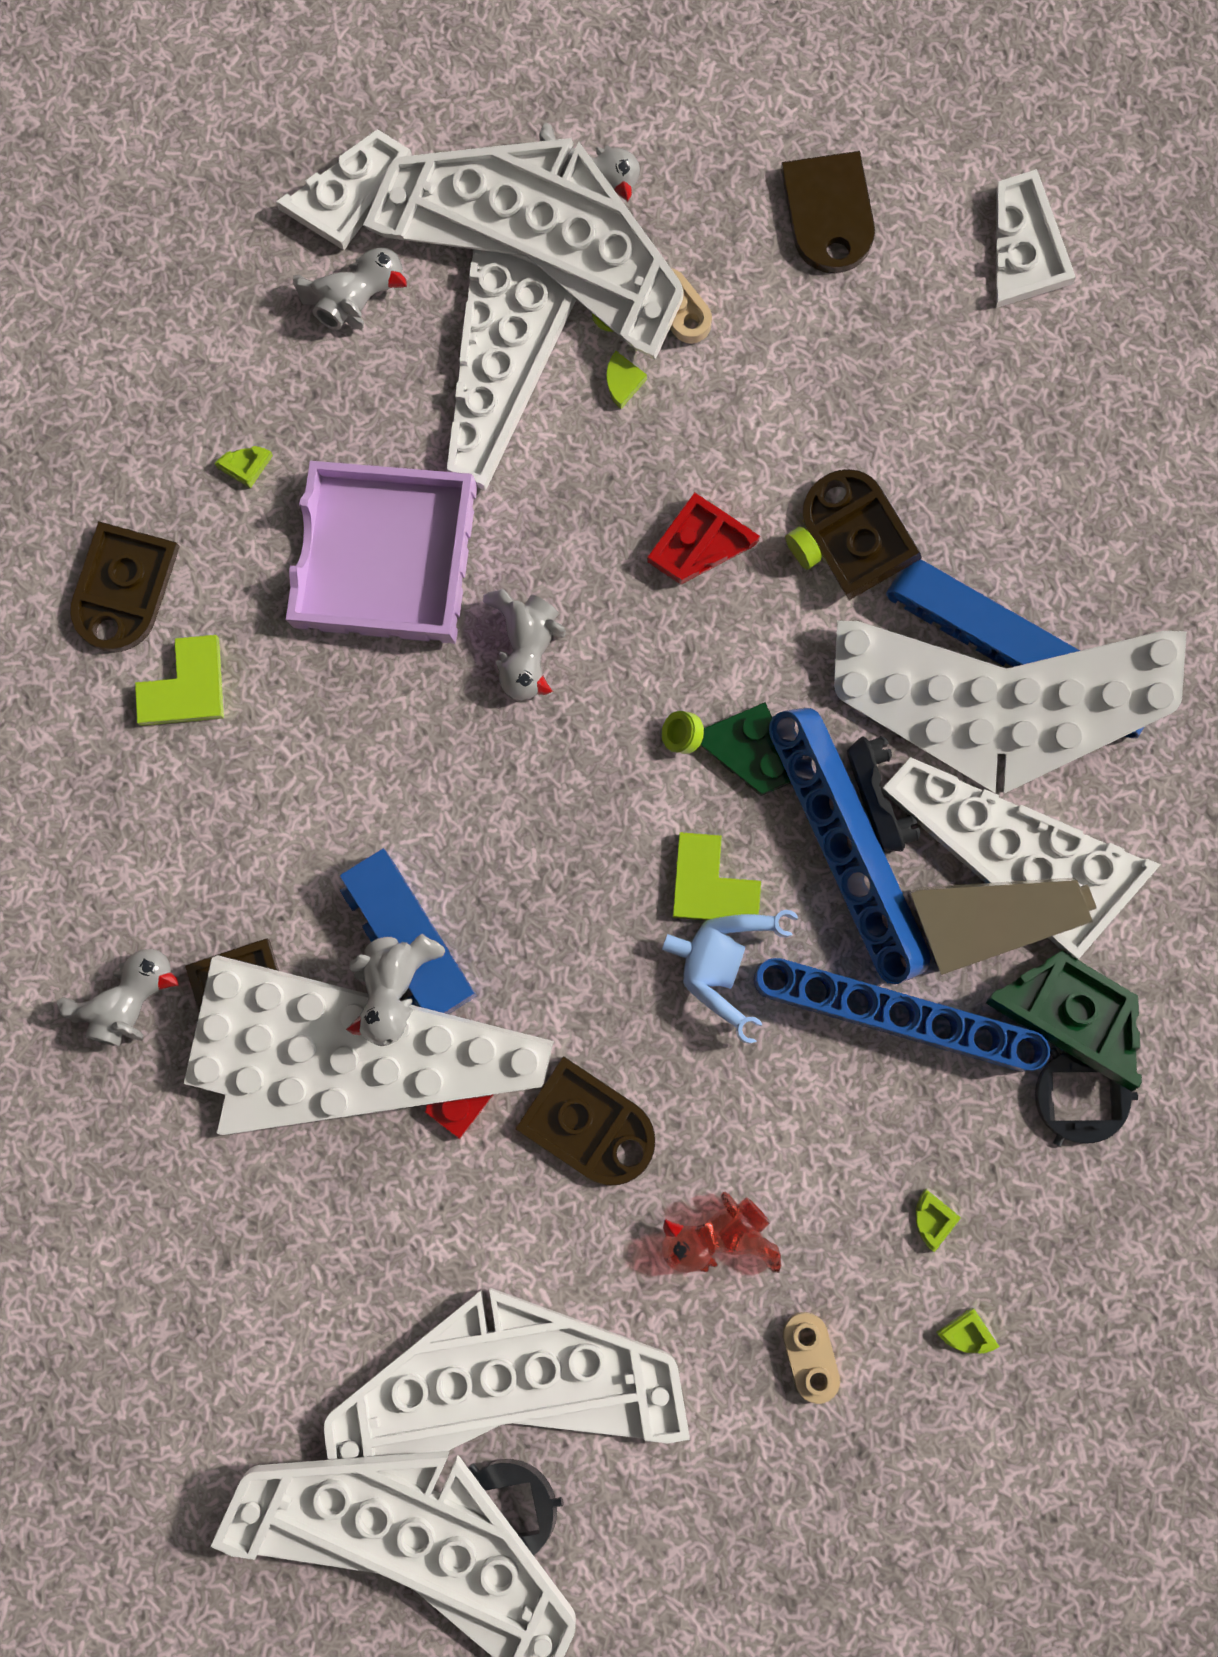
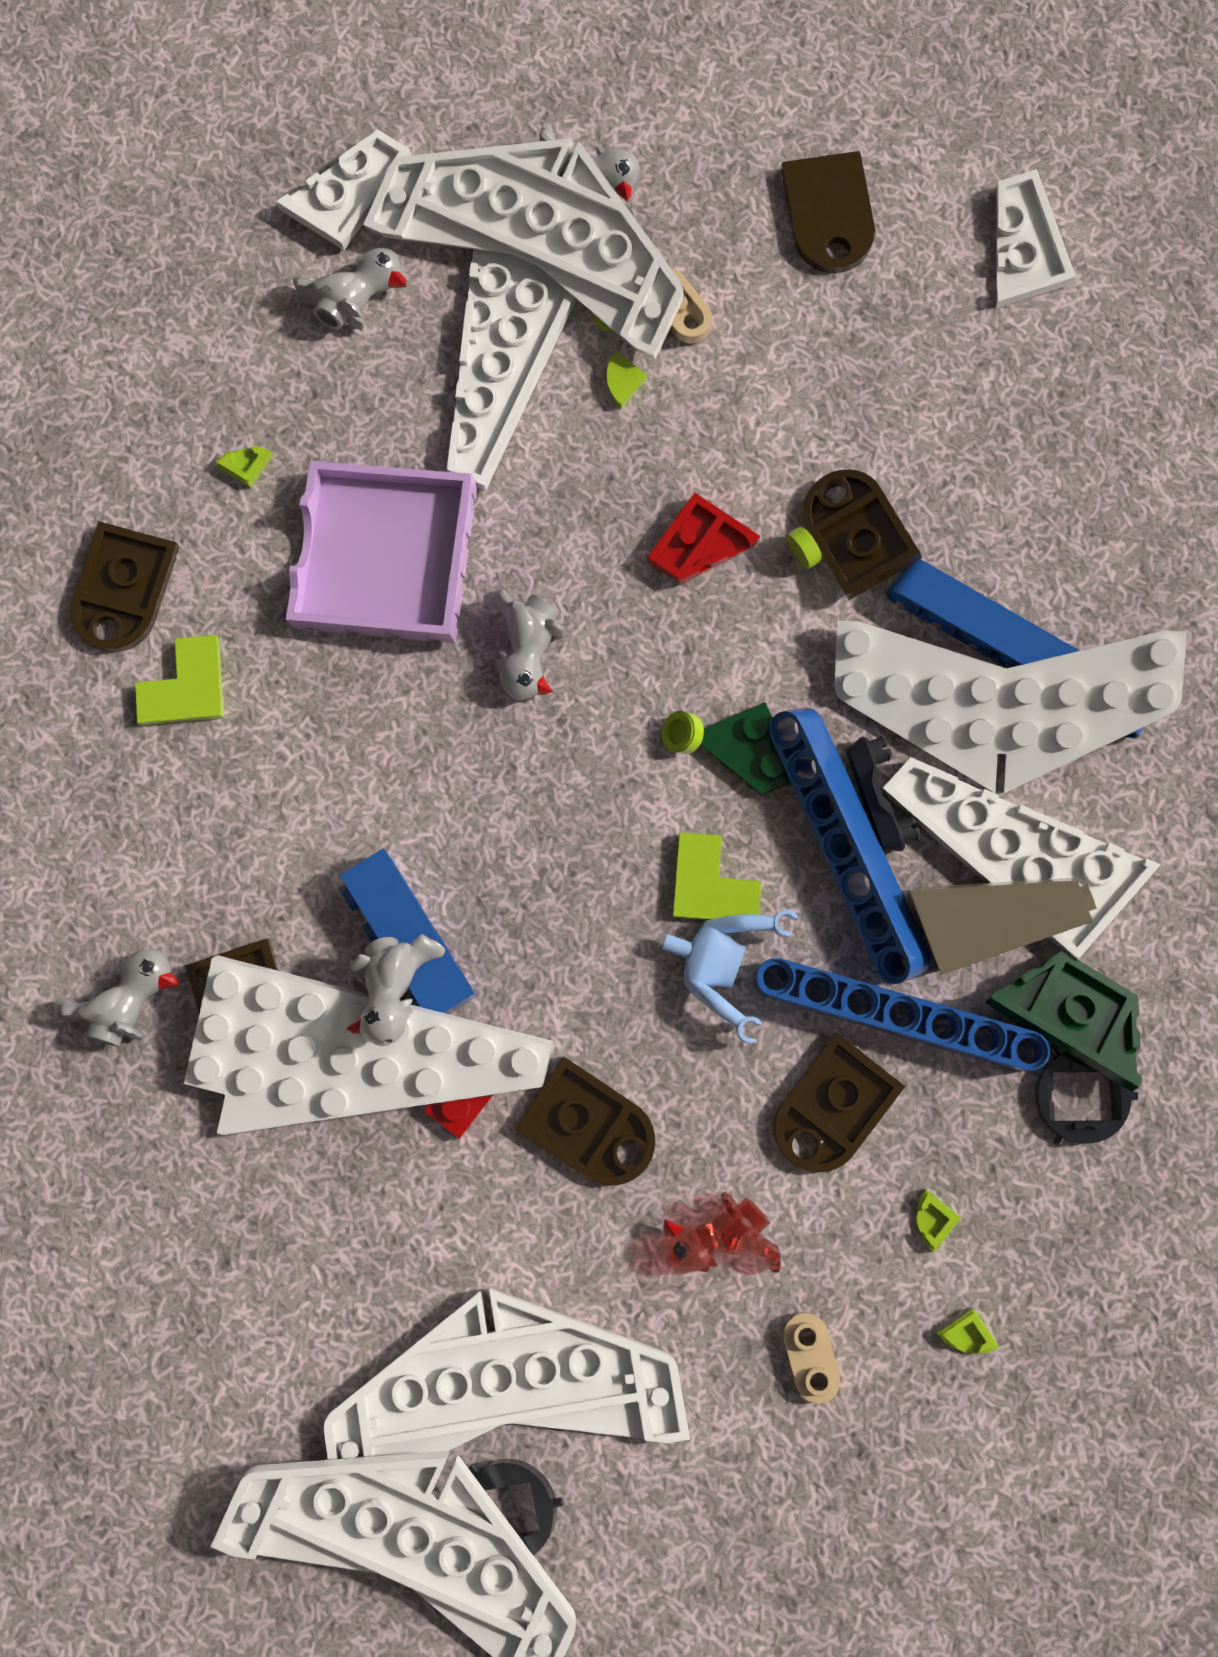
(836, 1103): none -> dark brown tile

